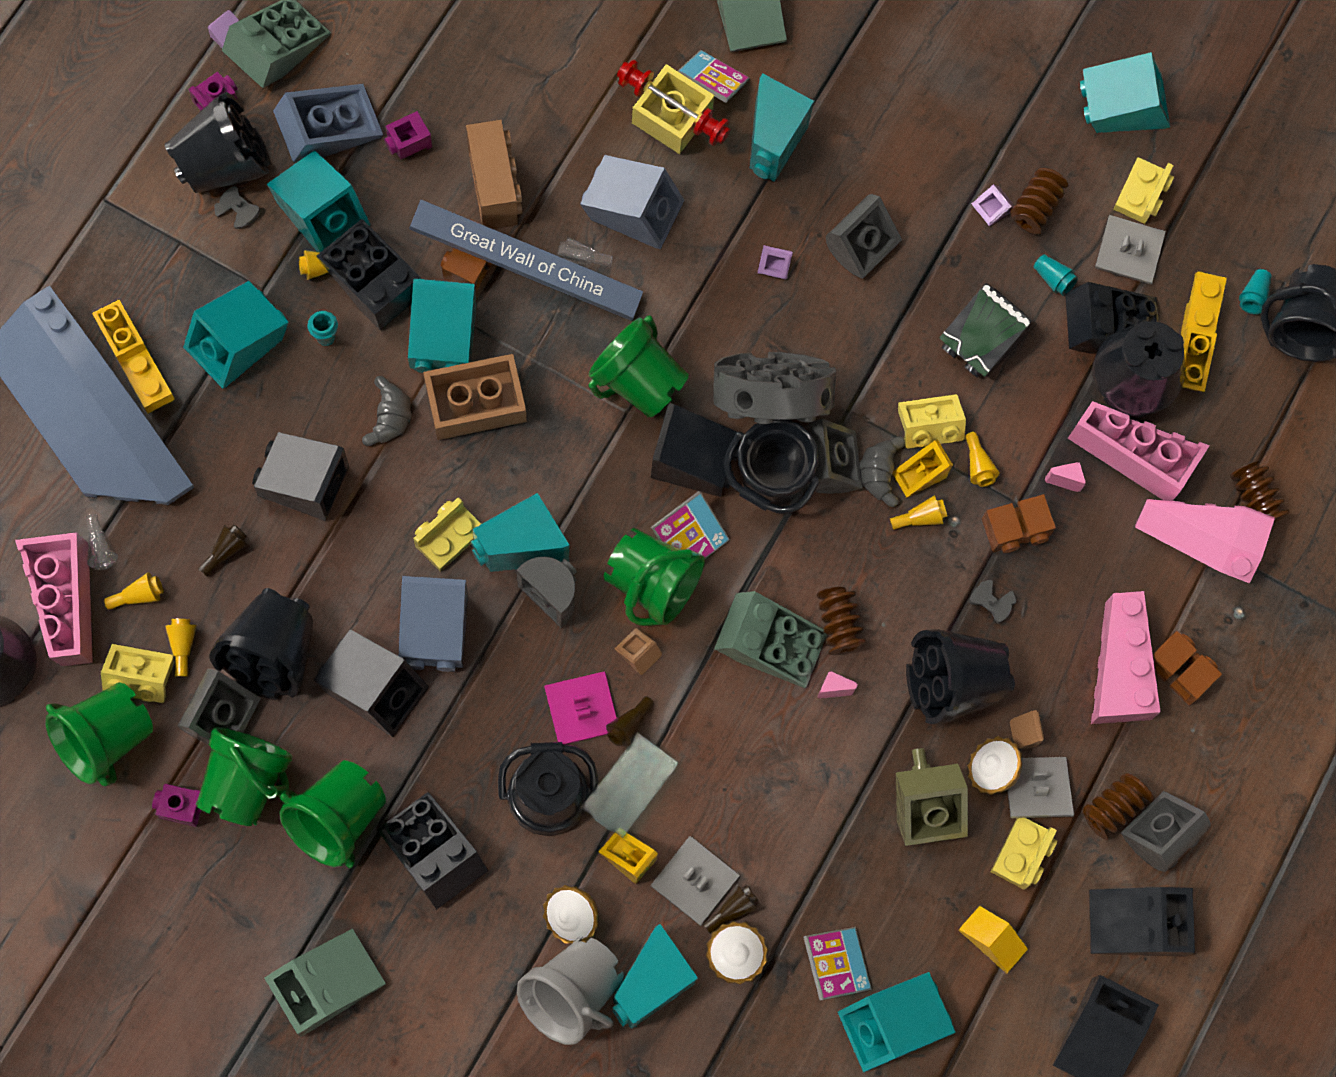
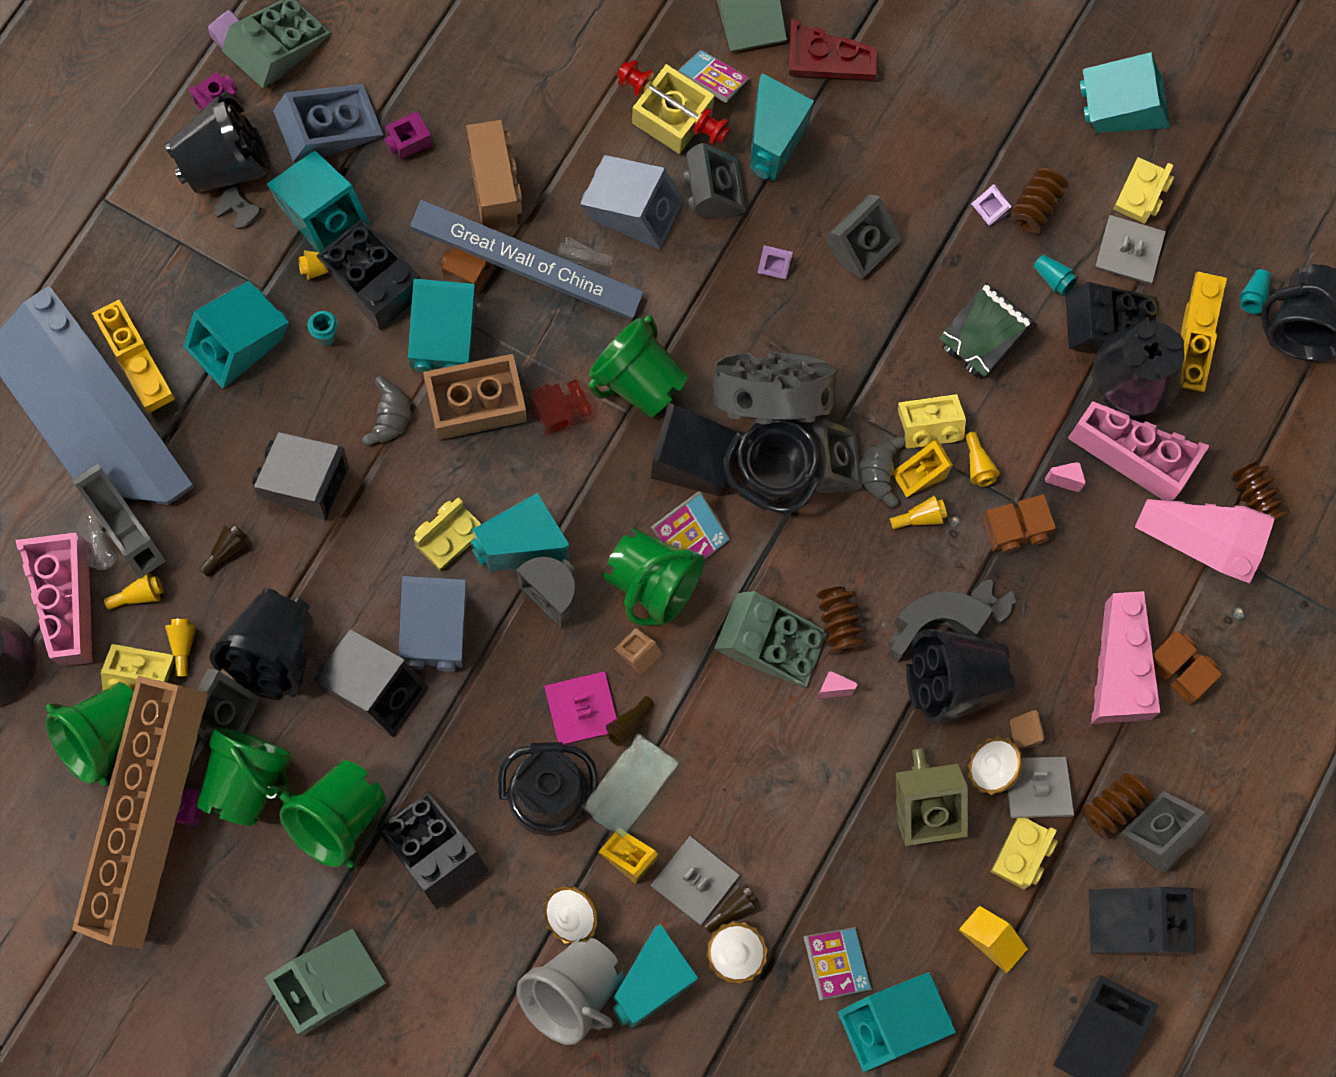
(118, 520): none -> dark grey arch
(139, 812): none -> medium nougat brick
(554, 408): none -> clear red brick
(714, 183): none -> dark grey brick
(823, 55): none -> dark red wing
(946, 609): none -> dark grey arch

